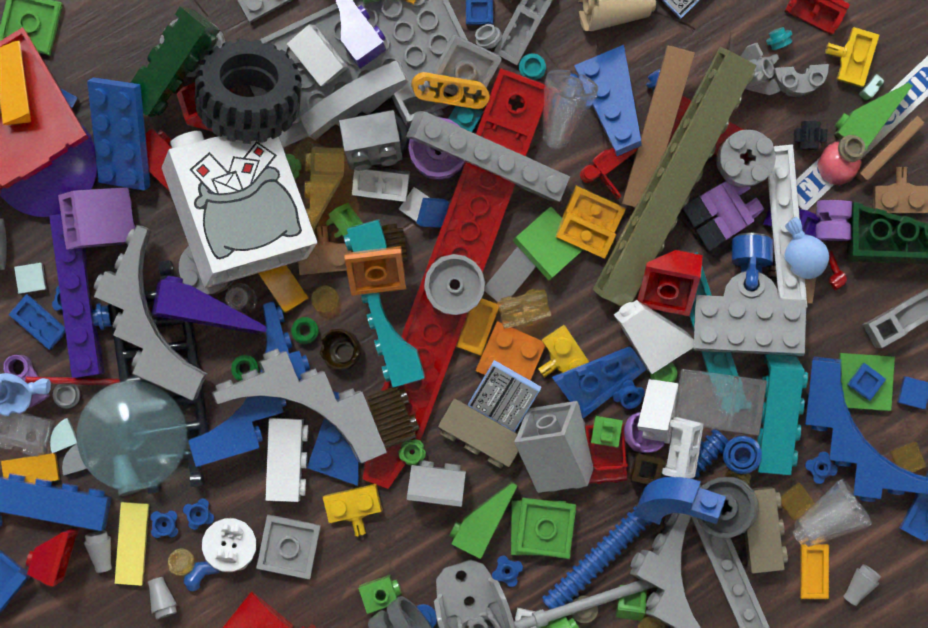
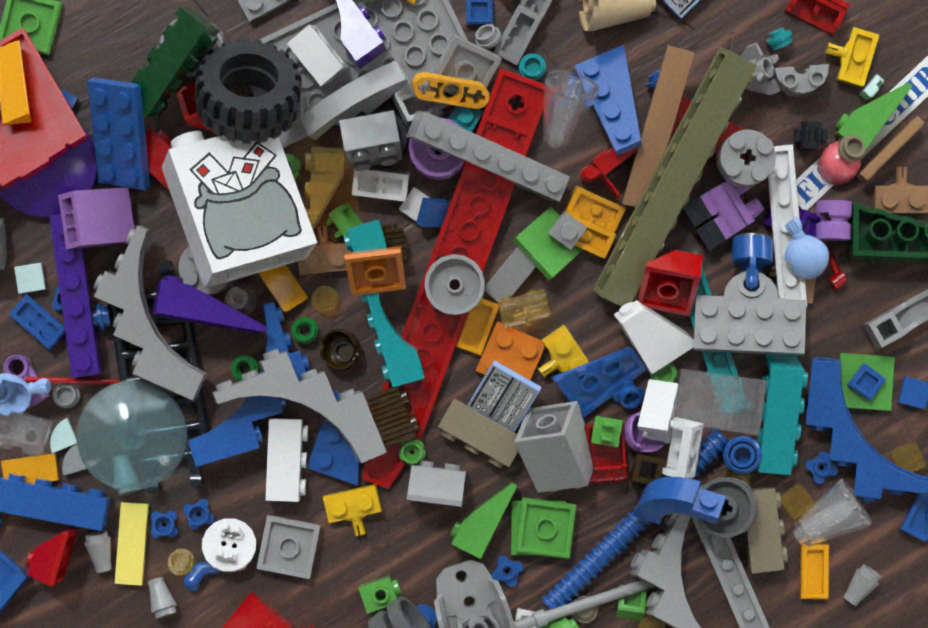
(567, 230): none -> light grey plate

